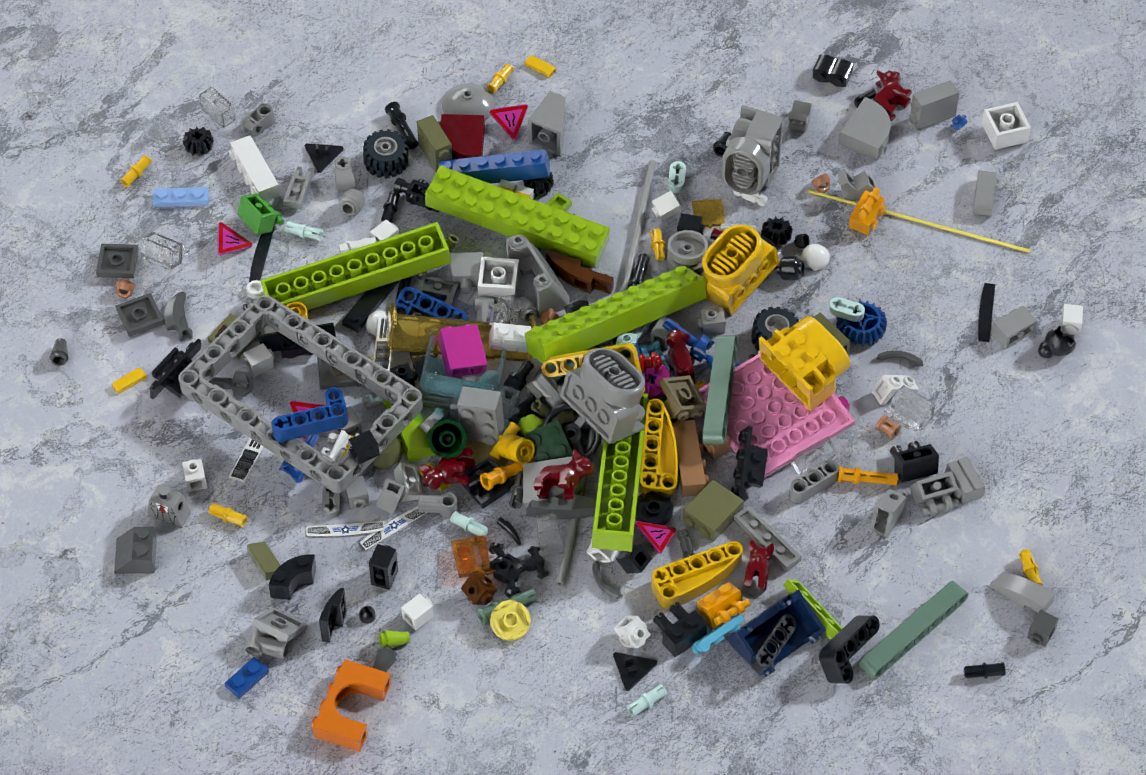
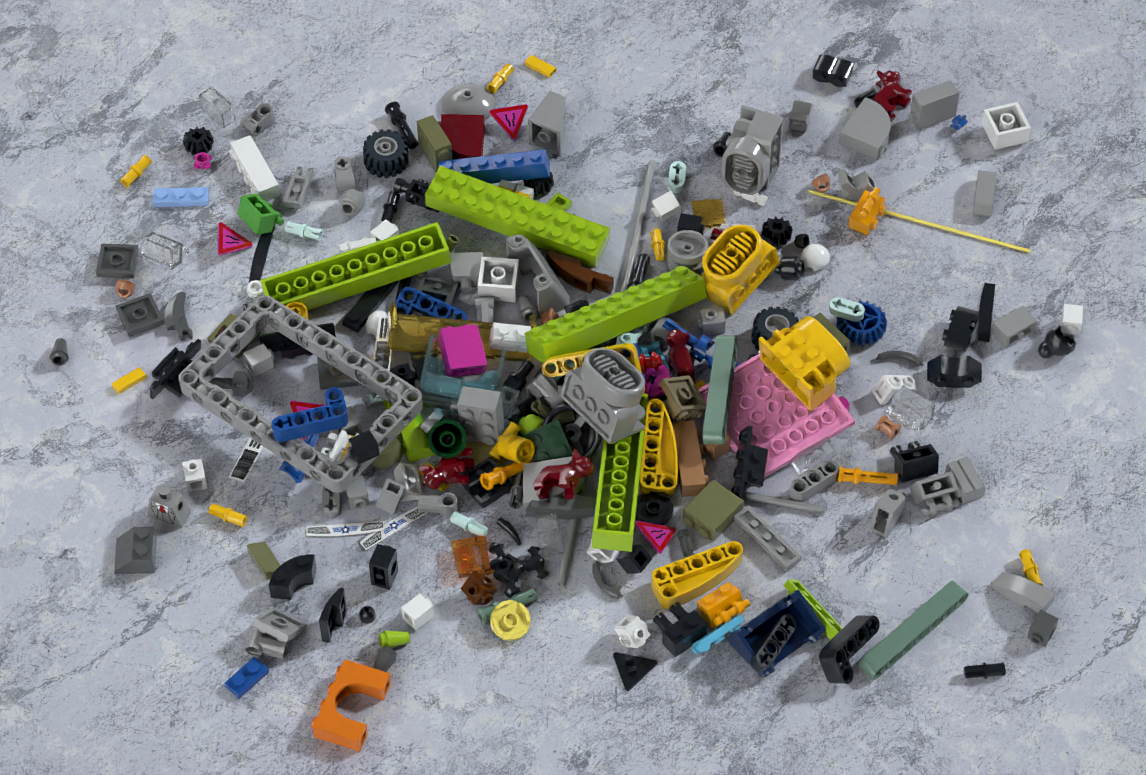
(202, 161): none -> dark pink plate
(322, 155): black piece -> none
(505, 311): clear brick -> none
(647, 700): light aqua pin -> none
(758, 565): dark red animal -> none
(785, 502): none -> light grey bar
(954, 372): none -> black brick
(961, 328): none -> black brick

